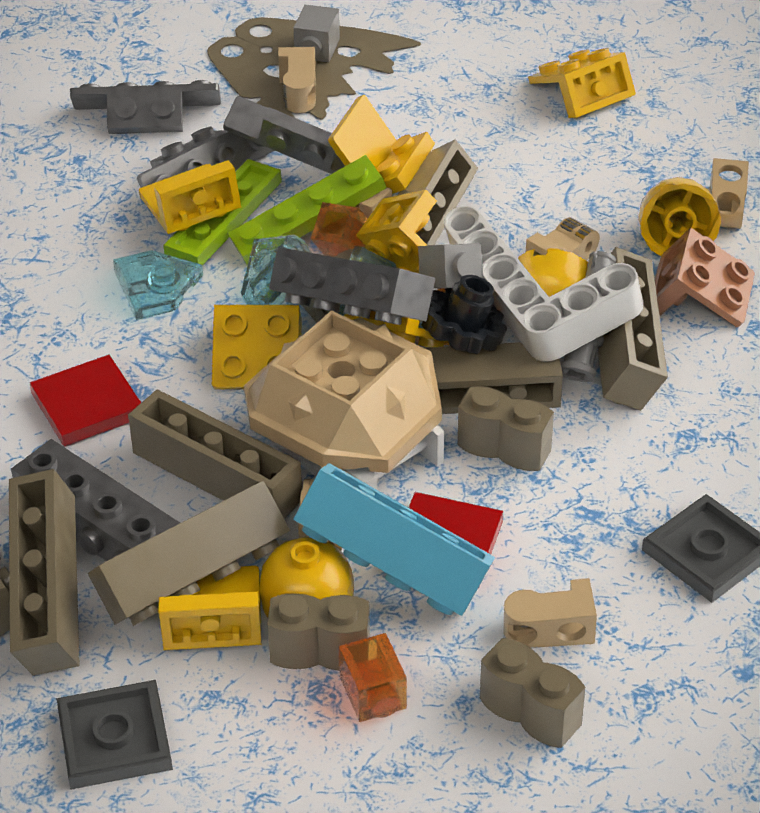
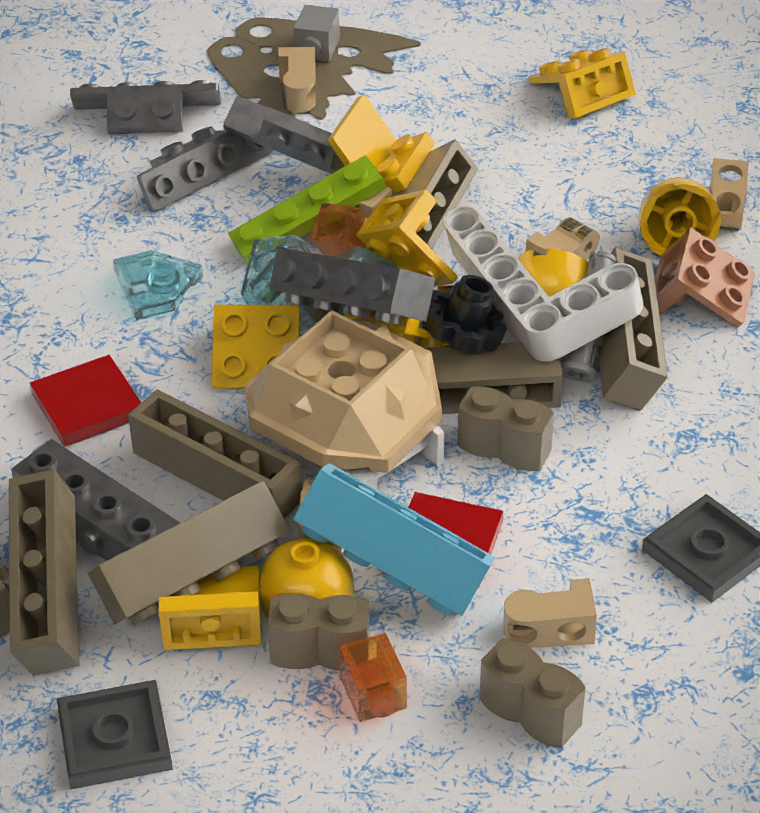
(193, 196): yellow bracket -> none
(203, 239): lime plate -> none
(450, 262): light grey brick -> none

